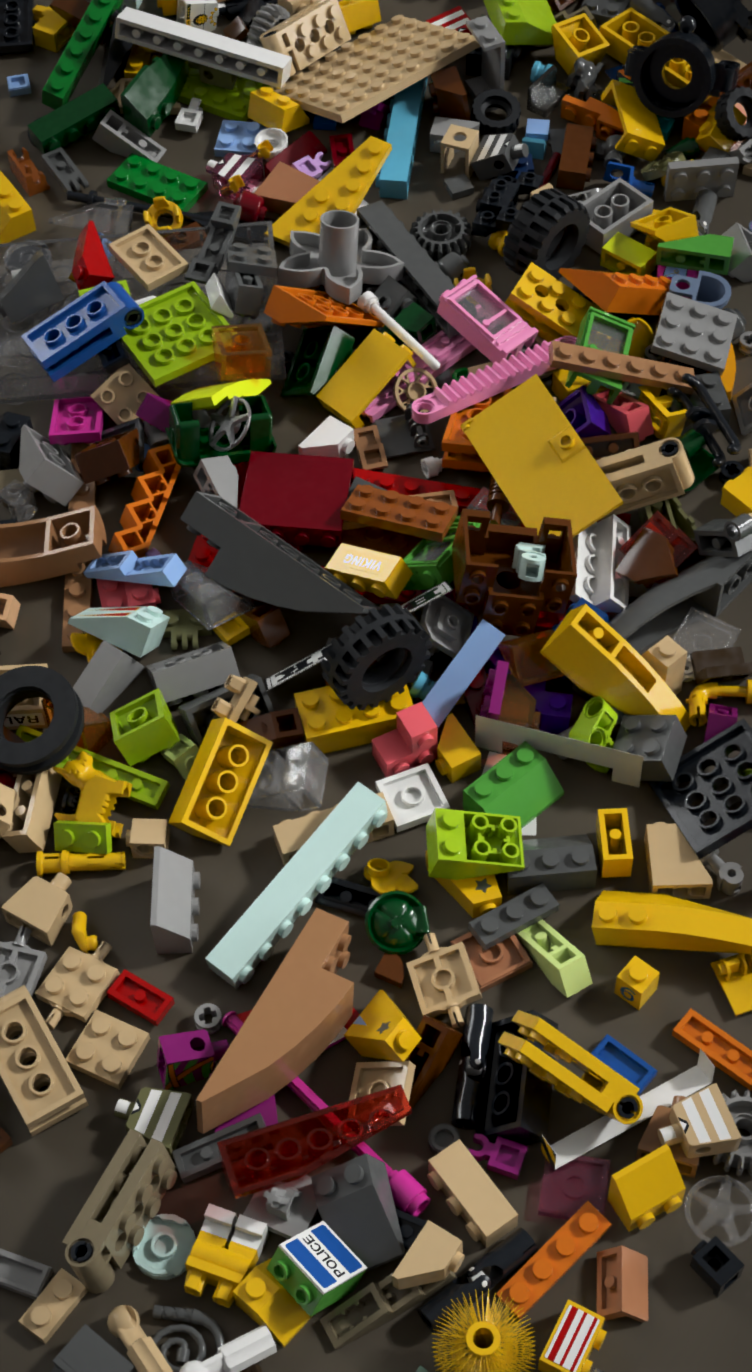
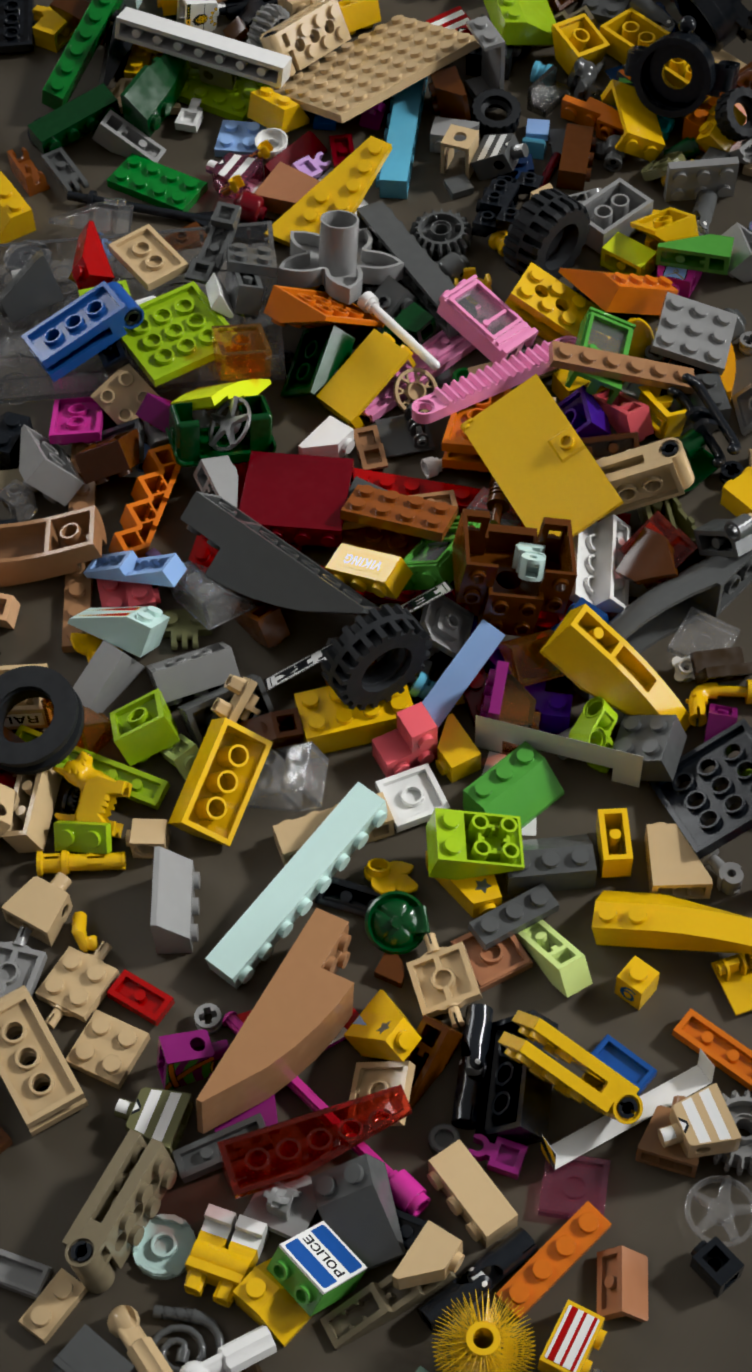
(18, 85): light blue tile -> none
(160, 207): yellow piece -> none
(232, 630): yellow plate -> none
(628, 171): blue bracket -> none
(646, 1189): yellow slope -> none
(668, 661): tan slope -> none
(707, 288): sand blue container -> none

